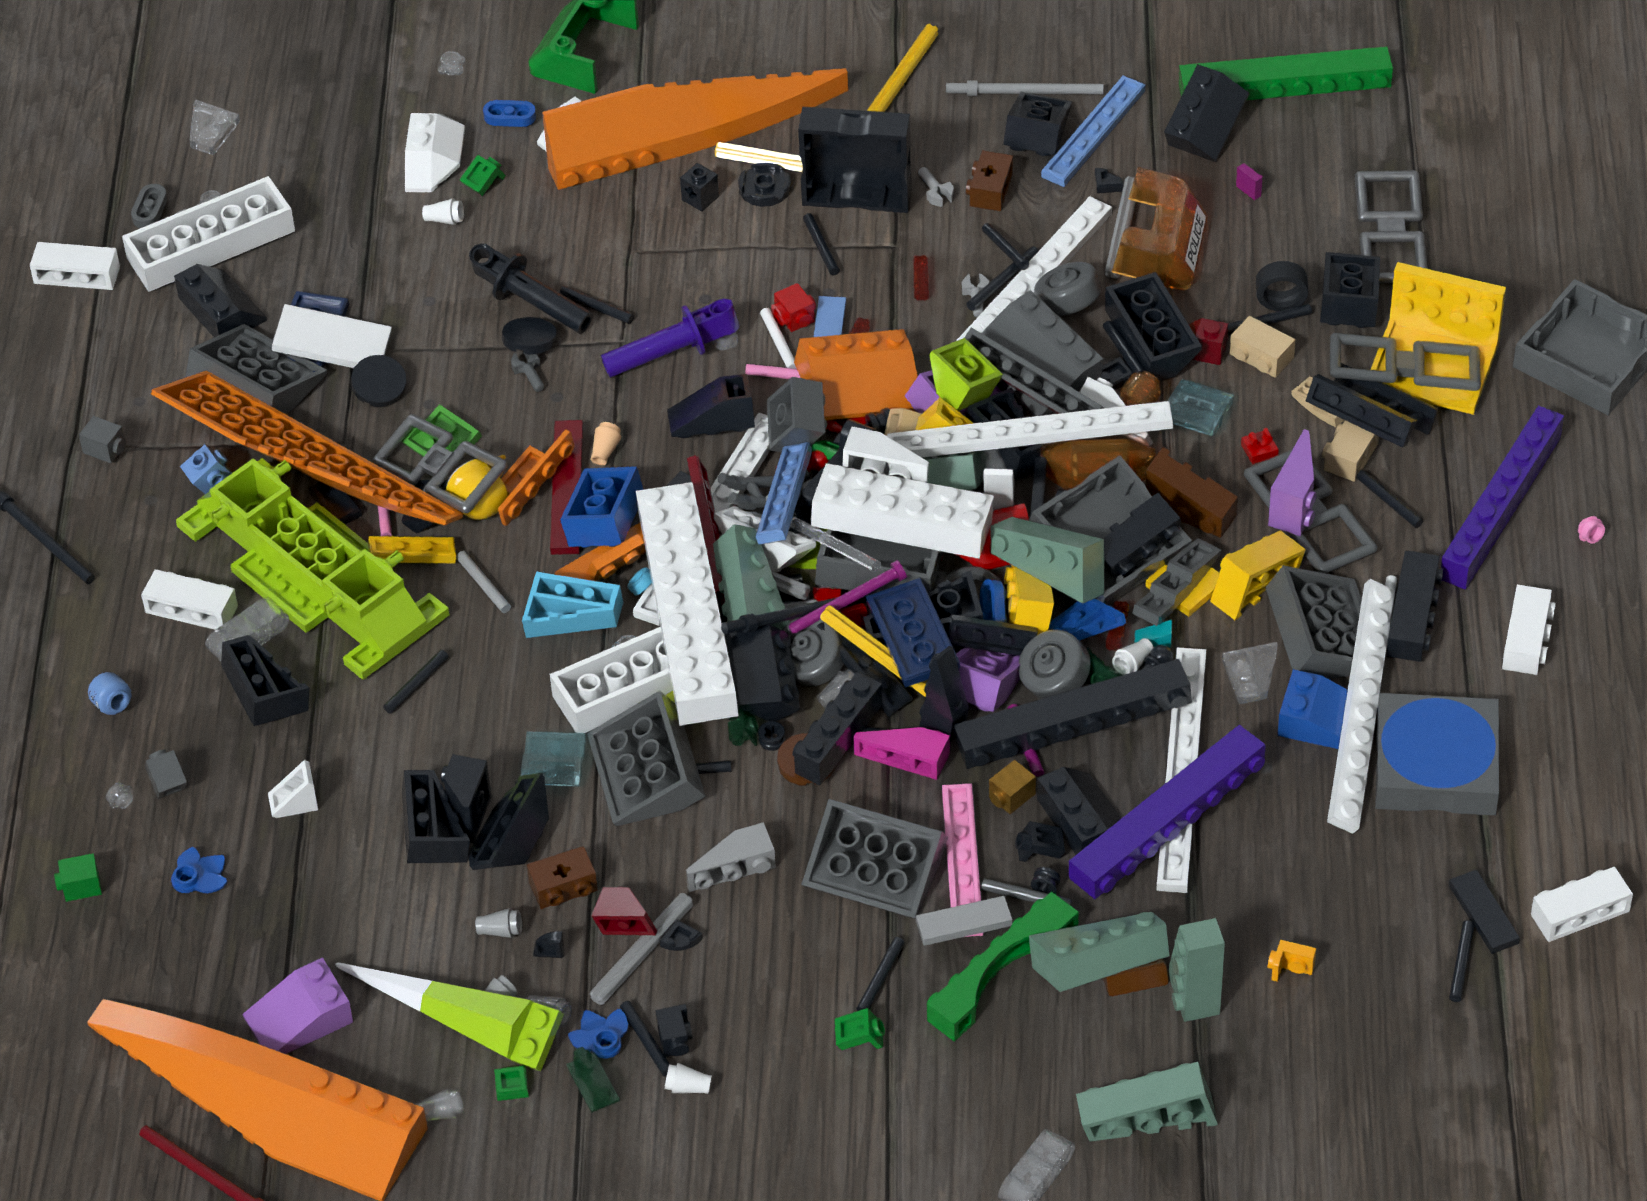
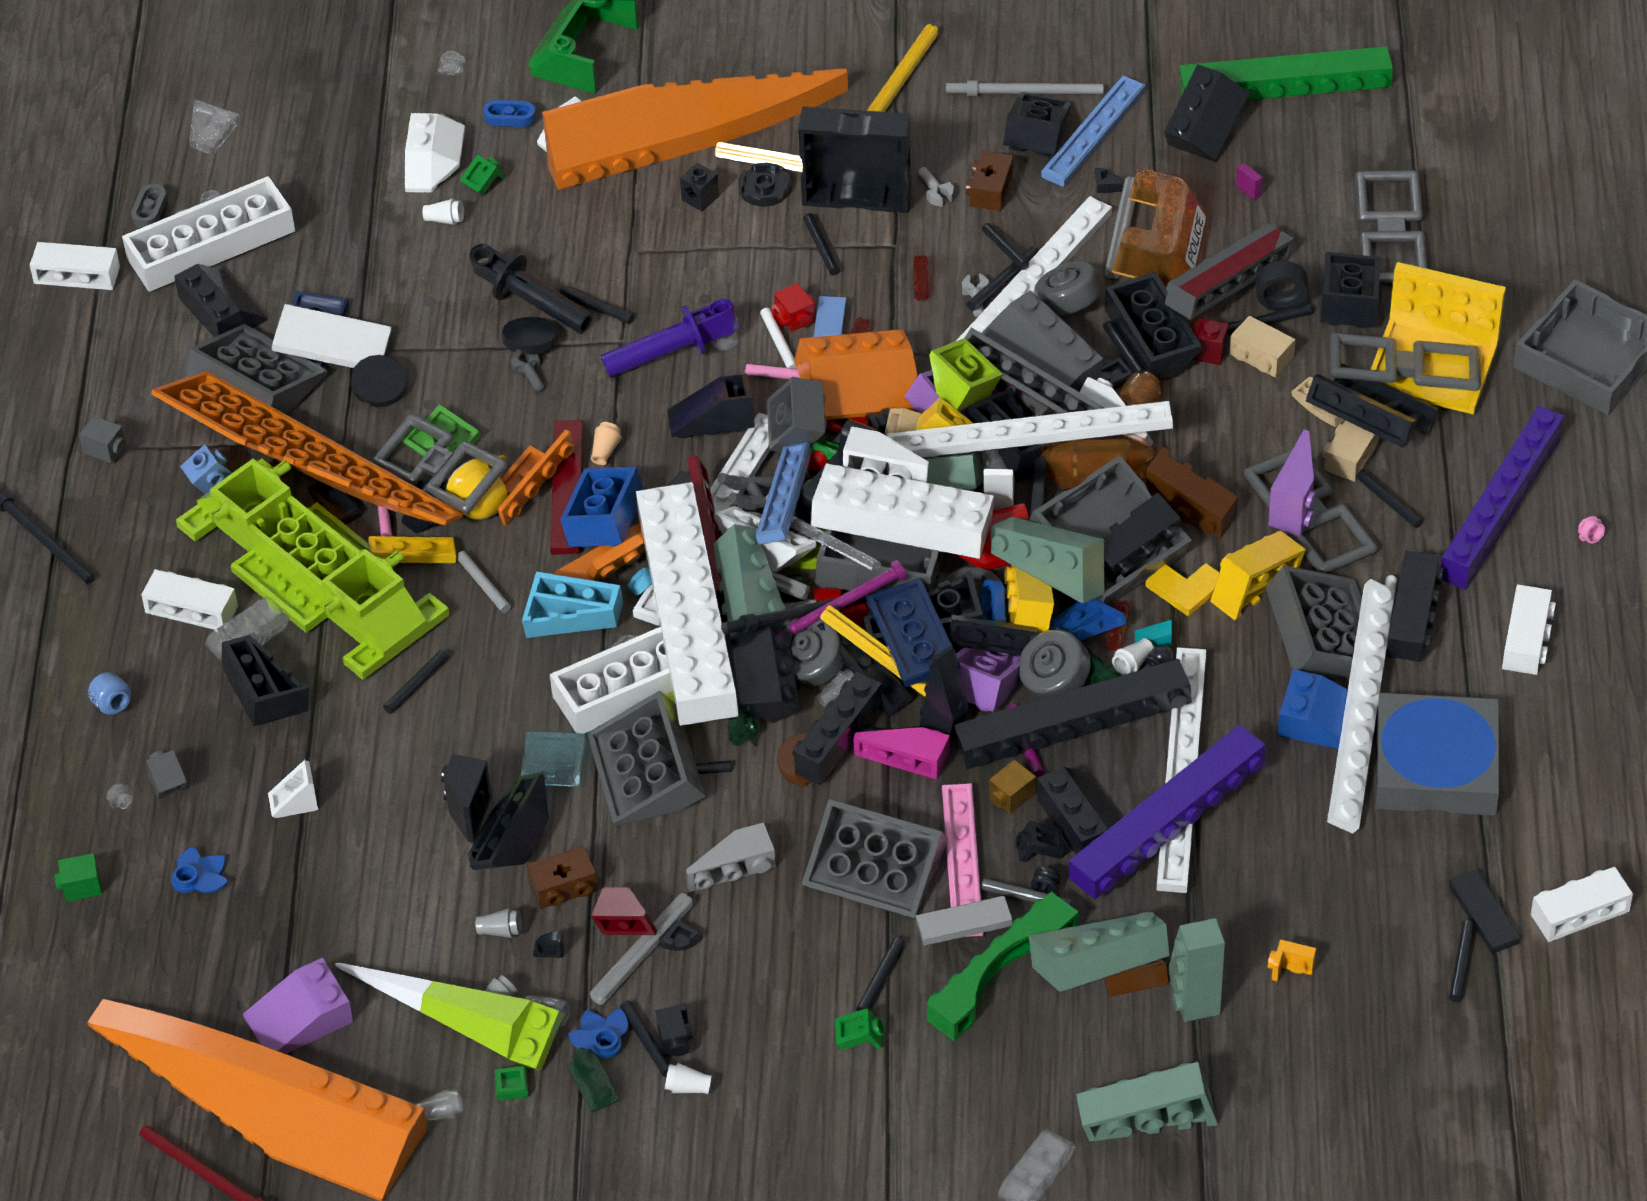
(429, 822): black wedge -> none
(771, 727): black bush -> none
(1177, 581): dark grey slope -> none
(1199, 407): clear light blue slope -> none
(1227, 271): none -> dark grey brick
(1251, 671): clear wing -> none
(1259, 446): red tile -> none

